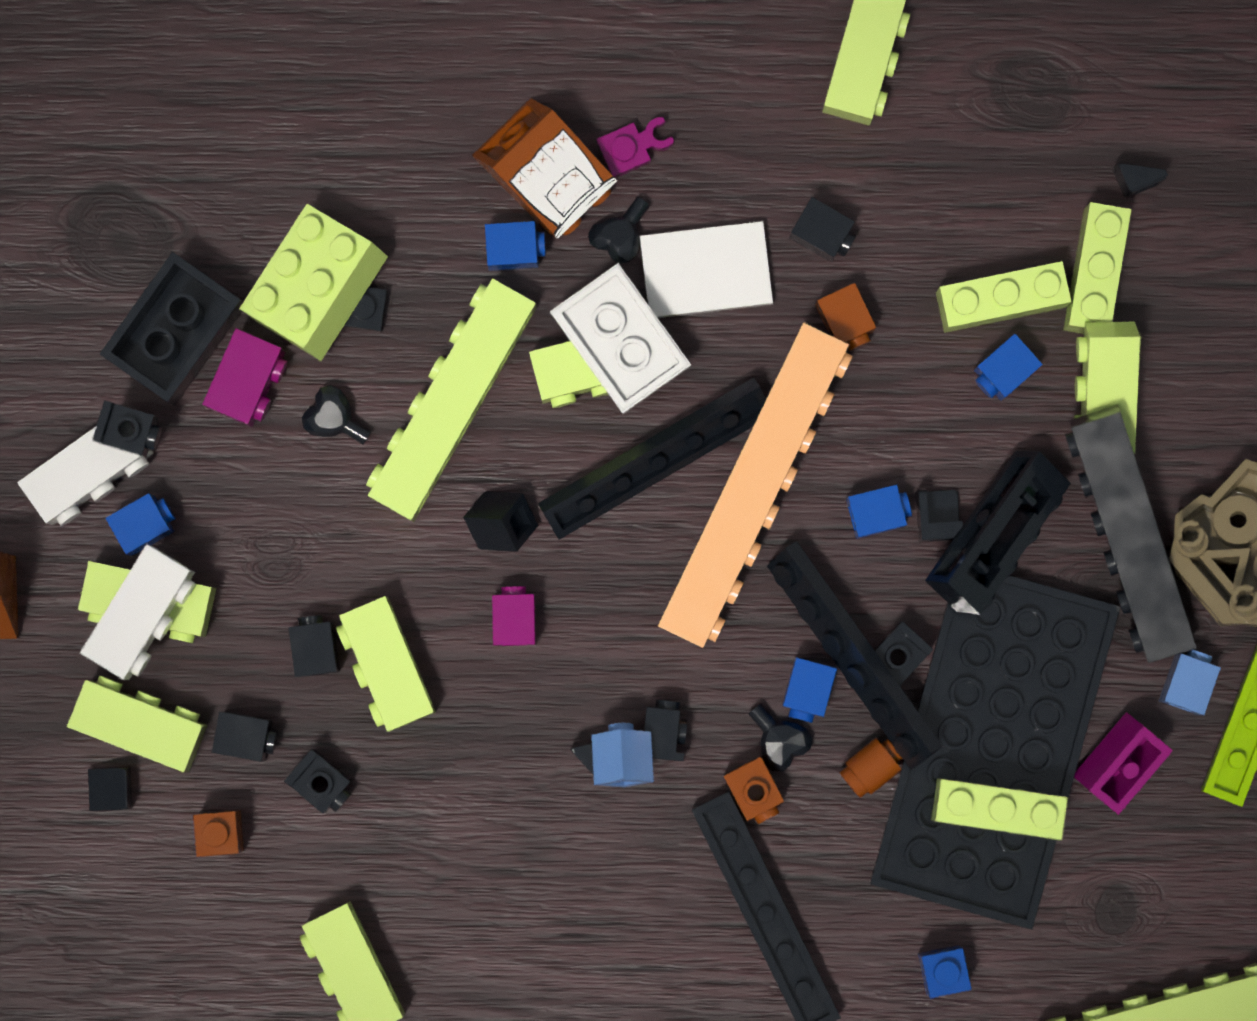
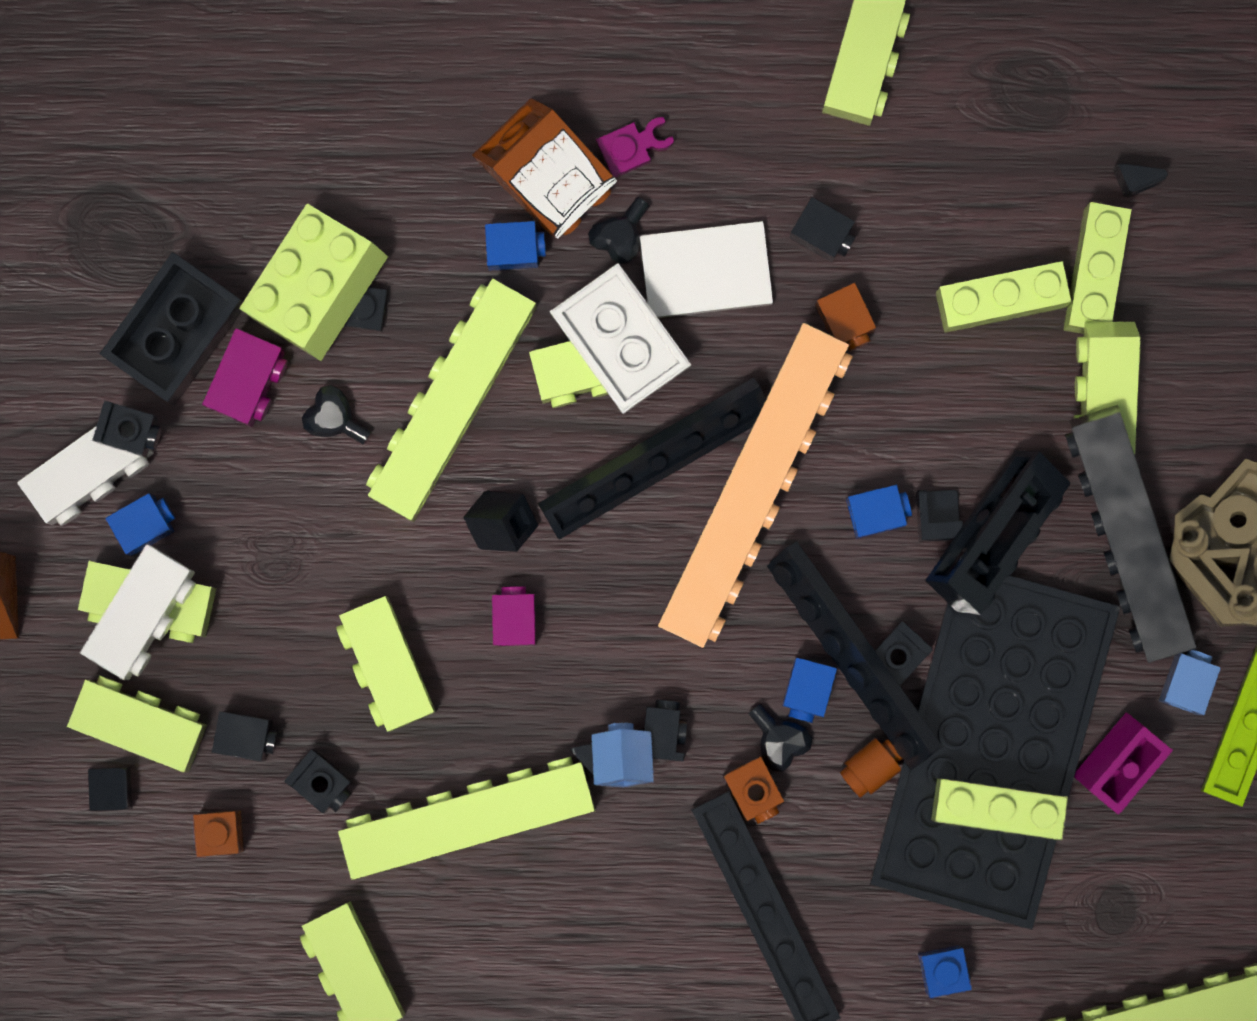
(313, 647): black brick -> none
(467, 819): none -> yellowish green brick
(1006, 368): blue brick -> none

